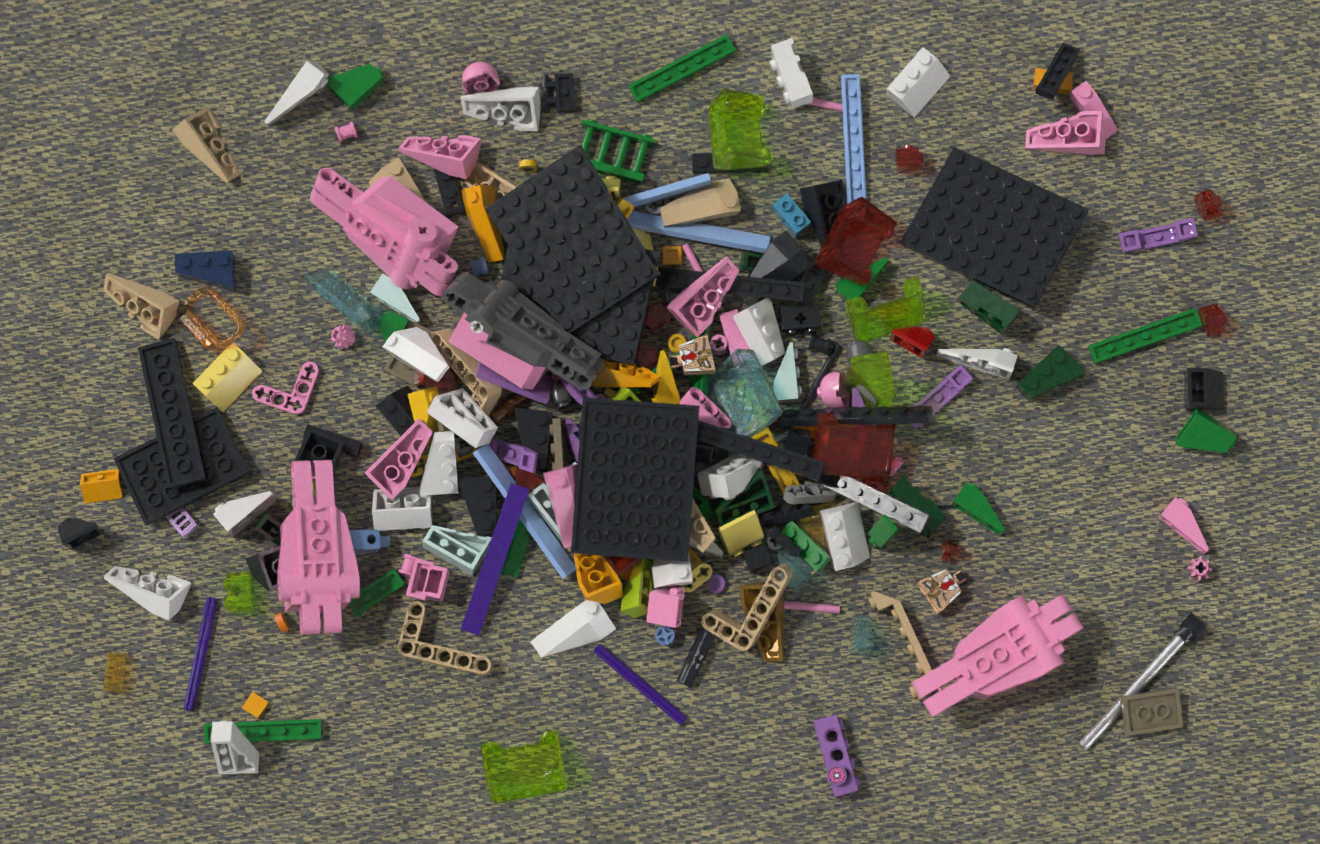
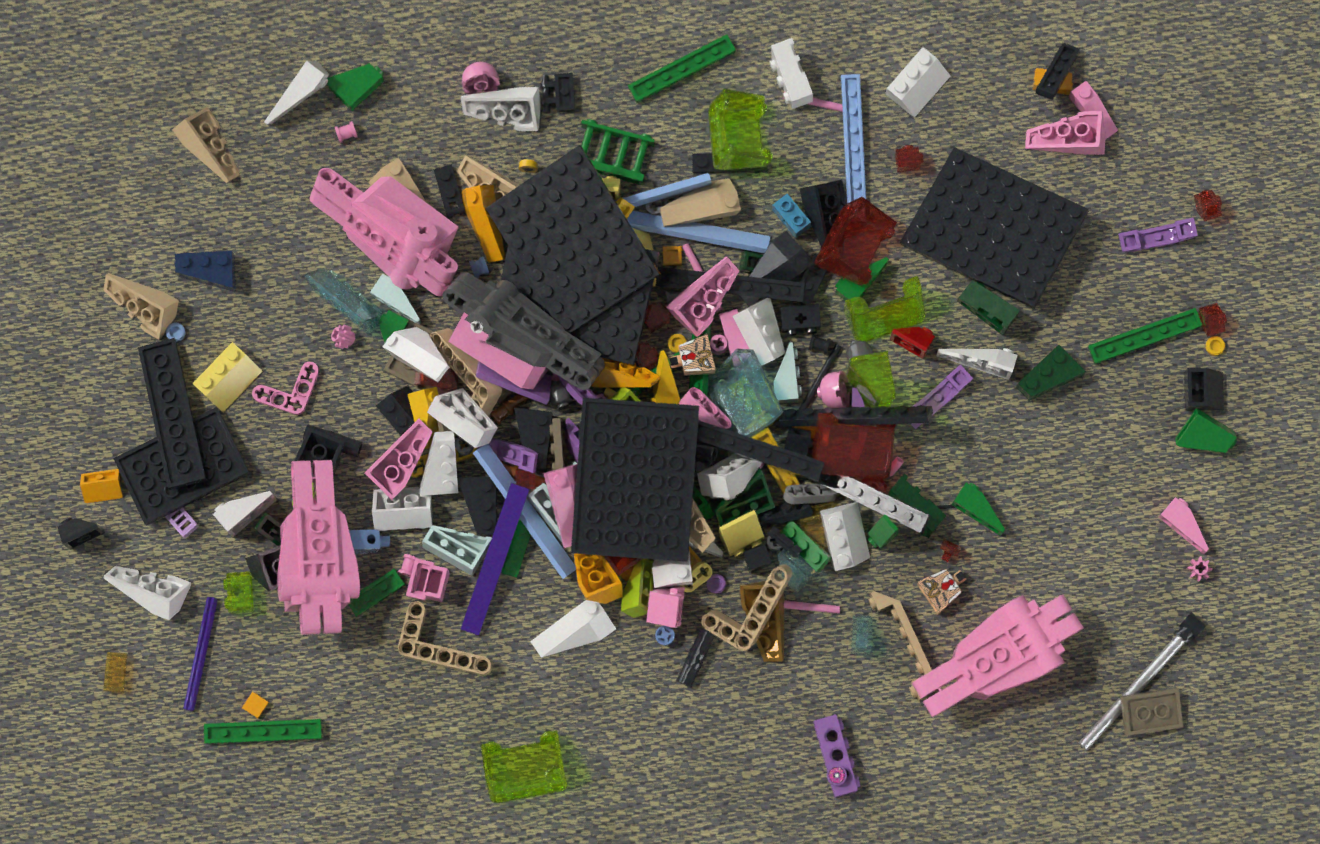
(175, 331): none -> light blue tile
(200, 330): clear orange bar -> none
(233, 750): white wedge -> none
(282, 622): orange tile -> none
(450, 156): bright pink wedge -> none
(640, 684): dark purple axle -> none
(1215, 346): none -> yellow tile

